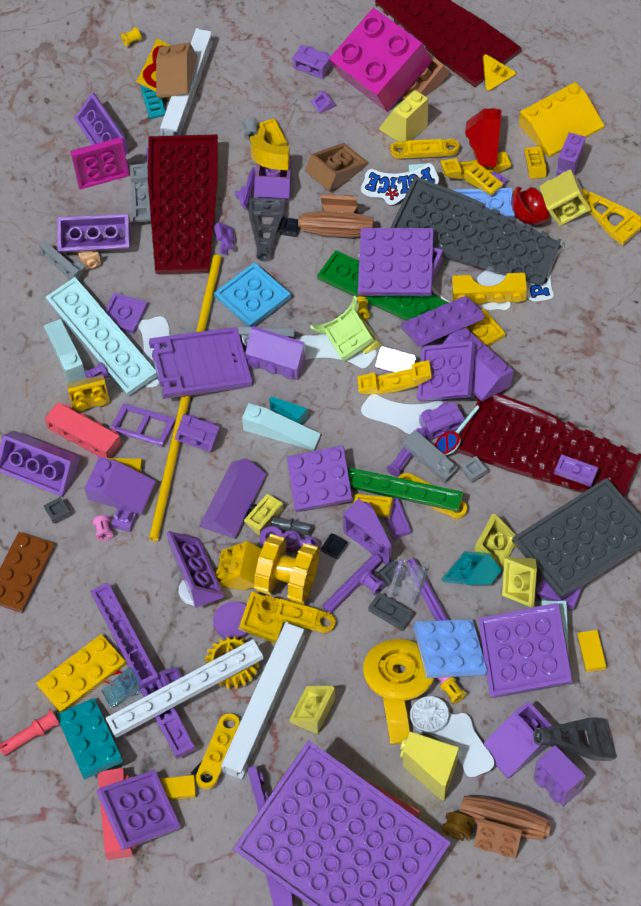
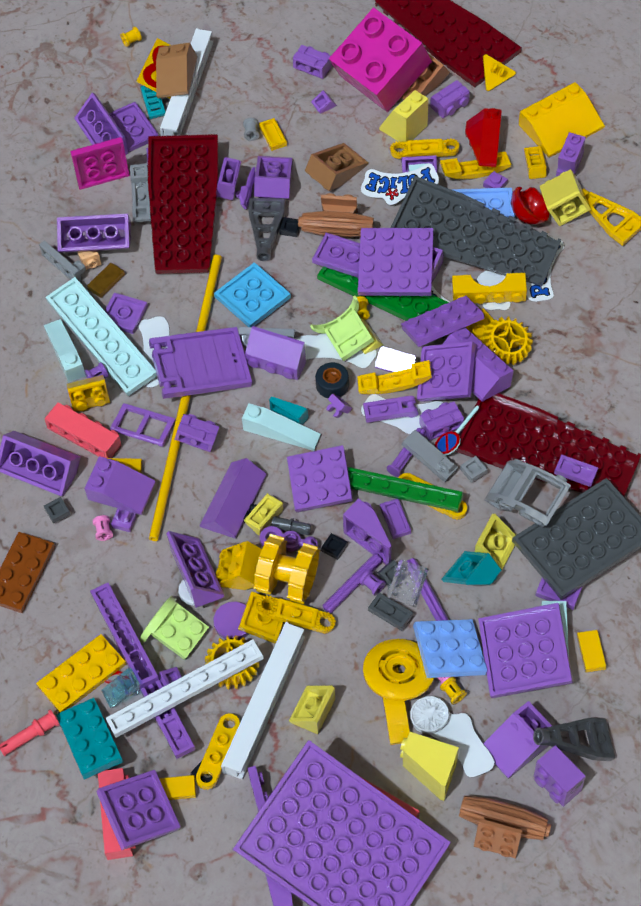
(105, 280): none -> pearl gold tile
(133, 125): none -> medium lavender tile
(175, 628): none -> yellowish green piece
(224, 234): medium lavender plate -> none
(228, 178): none -> medium lavender brick
(267, 154): yellow arch -> none
(332, 379): none -> black wheel
(338, 254): none -> medium lavender tile
(339, 404): none -> medium lavender tile
(380, 504): yellow tile -> none
(390, 409): none -> medium lavender plate
(406, 161): none -> medium lavender slope
(450, 99): none -> medium lavender brick
(458, 826): pearl gold wheel -> none
(476, 170): yellow slope -> none
(513, 485): none -> light grey window
(519, 580): light yellow slope -> none
(521, 339): none -> yellow gear

